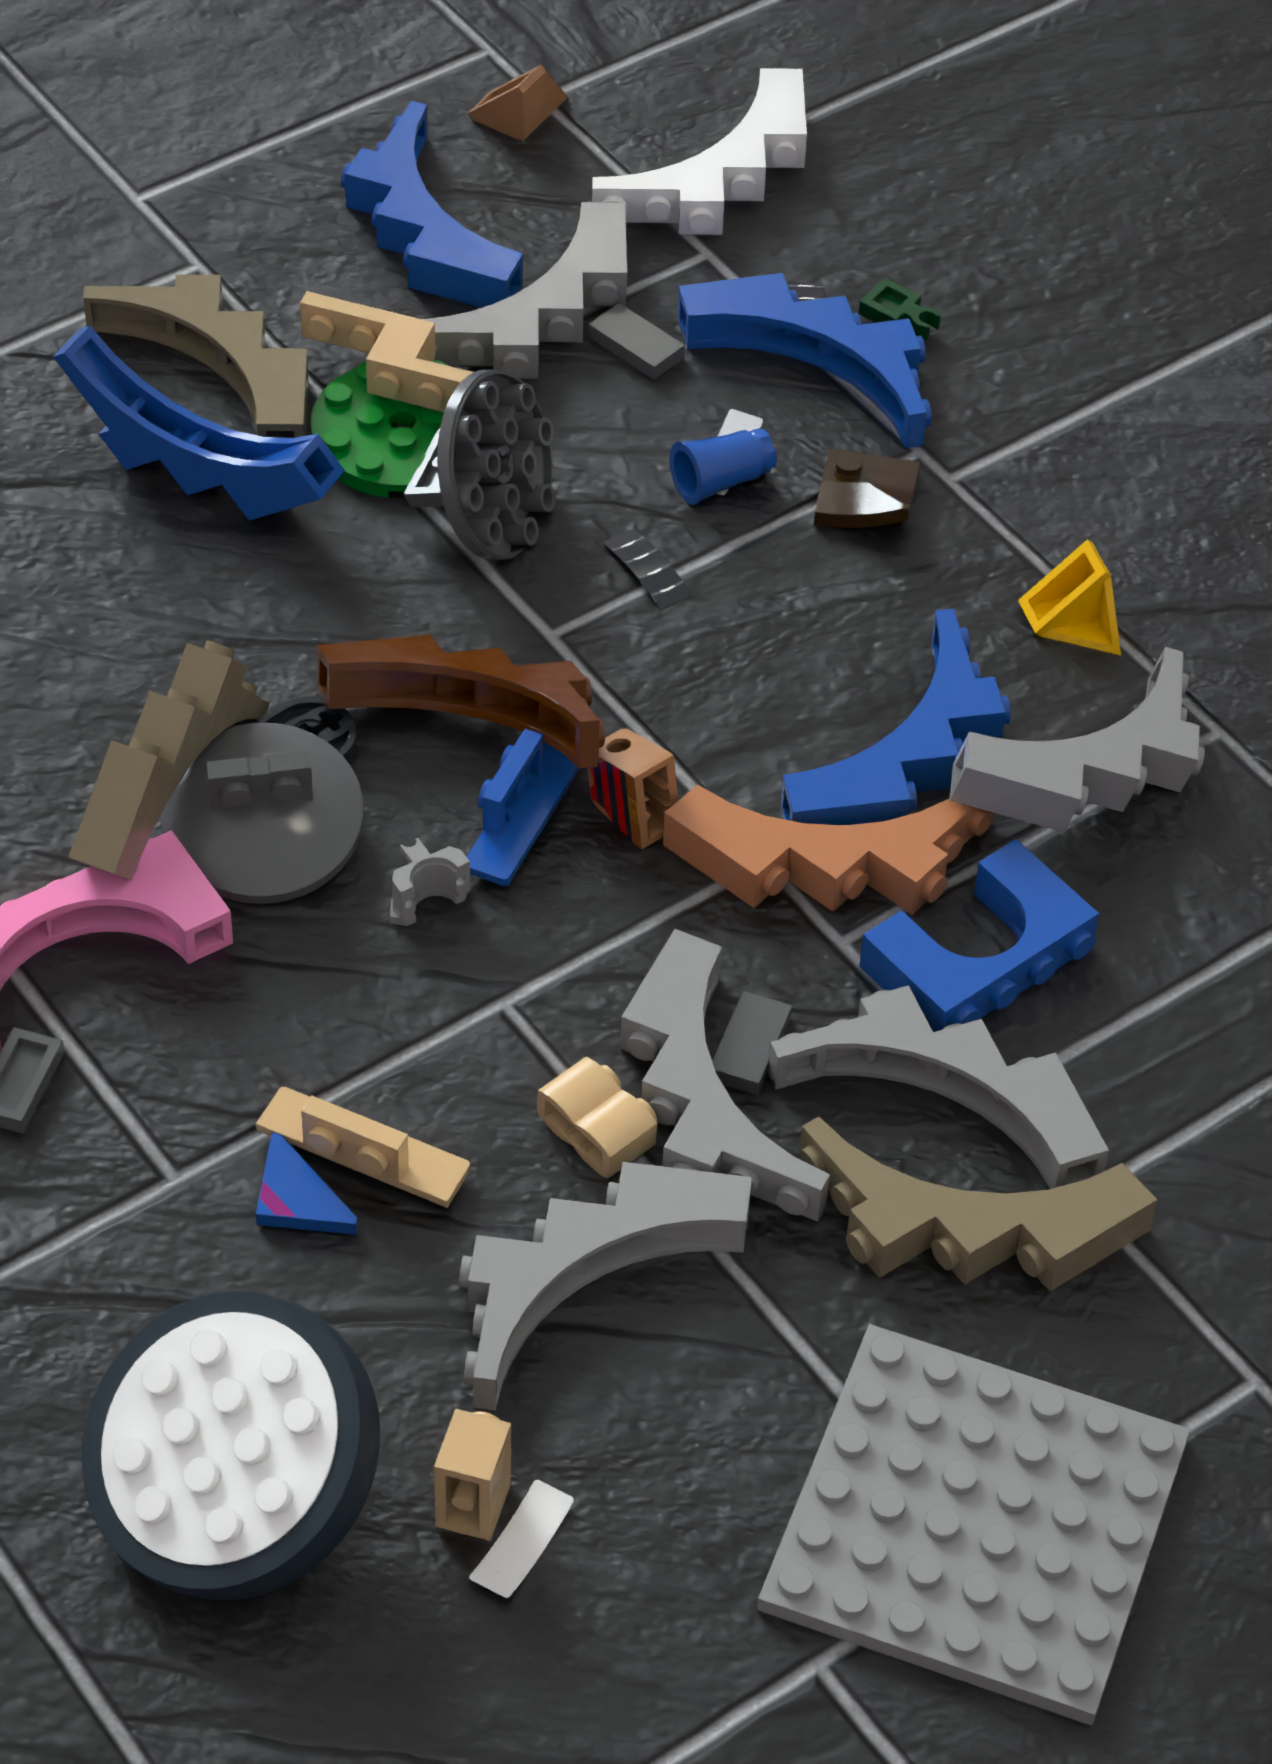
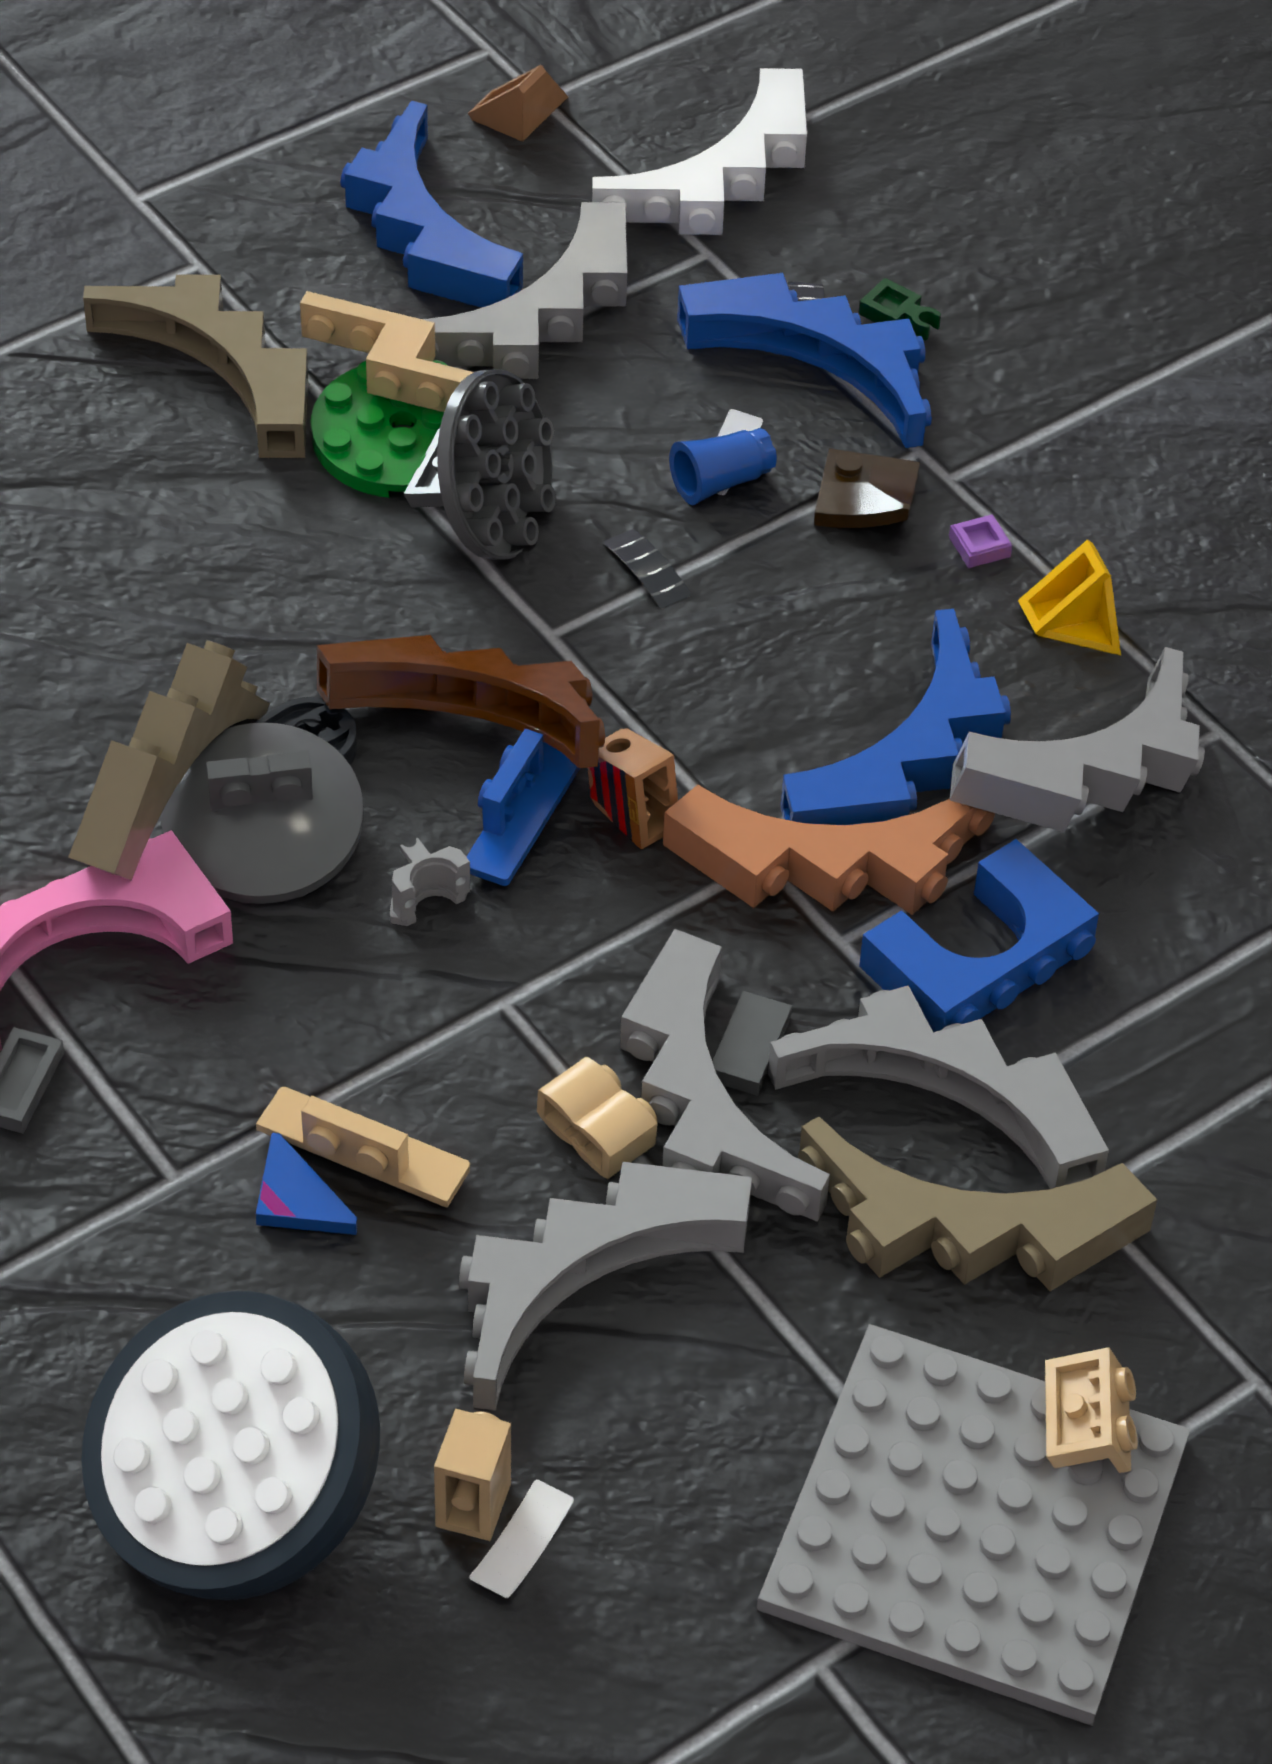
(147, 426): blue arch -> none
(636, 341): dark grey tile -> none
(980, 541): none -> medium lavender tile
(1089, 1410): none -> tan bracket

